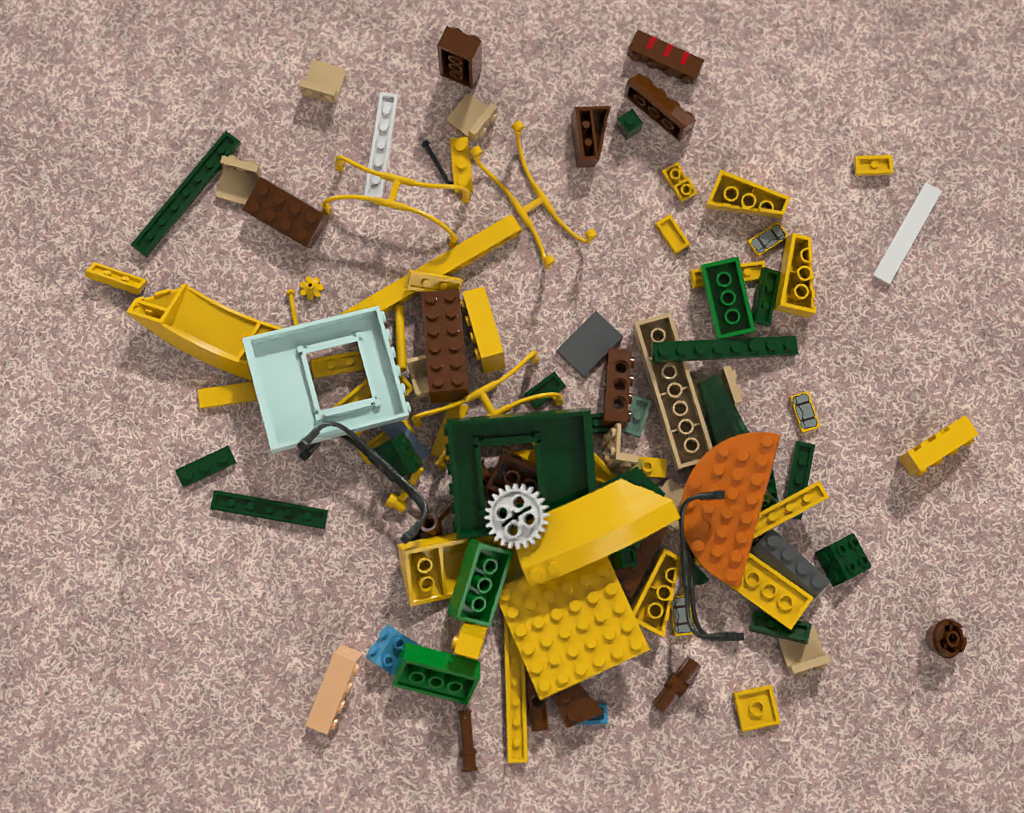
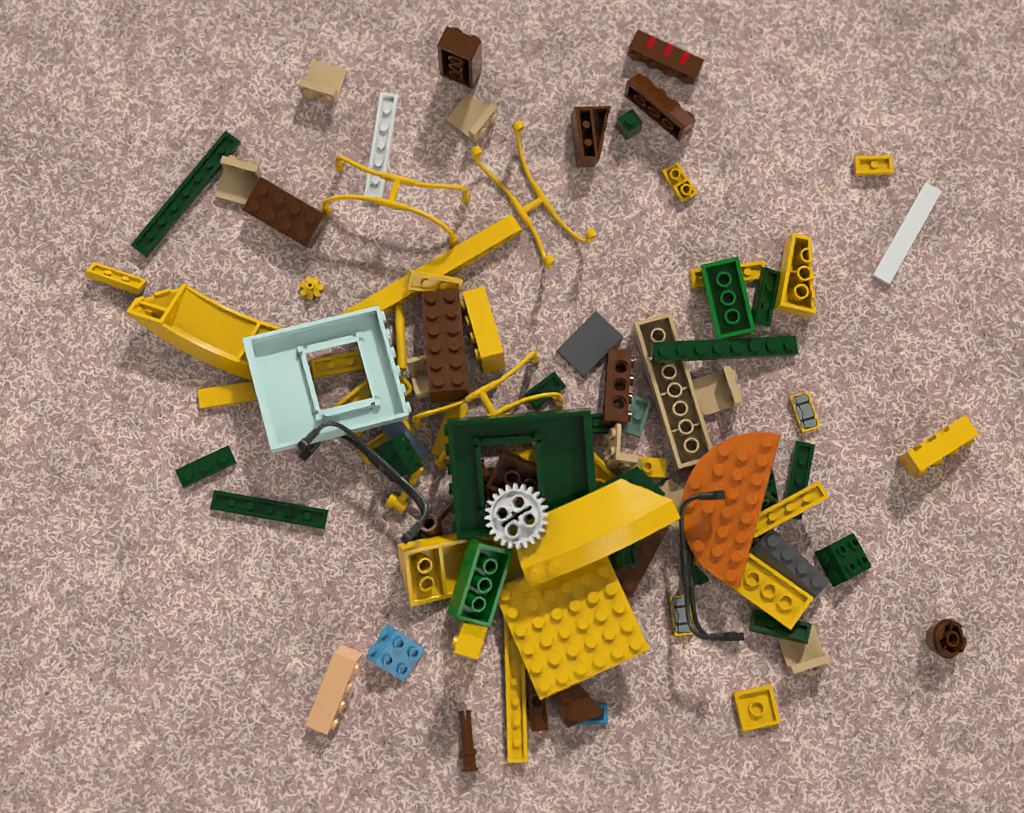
(290, 292): yellow axle -> none
(426, 144): black axle -> none
(436, 673): green slope -> none
(461, 163): yellow plate -> none
(657, 593): yellow wedge -> none
(672, 234): yellow tile -> none
(676, 685): reddish brown piece -> none
(719, 410): clear green wedge -> none
(746, 197): yellow wedge -> none
(767, 239): tile -> none

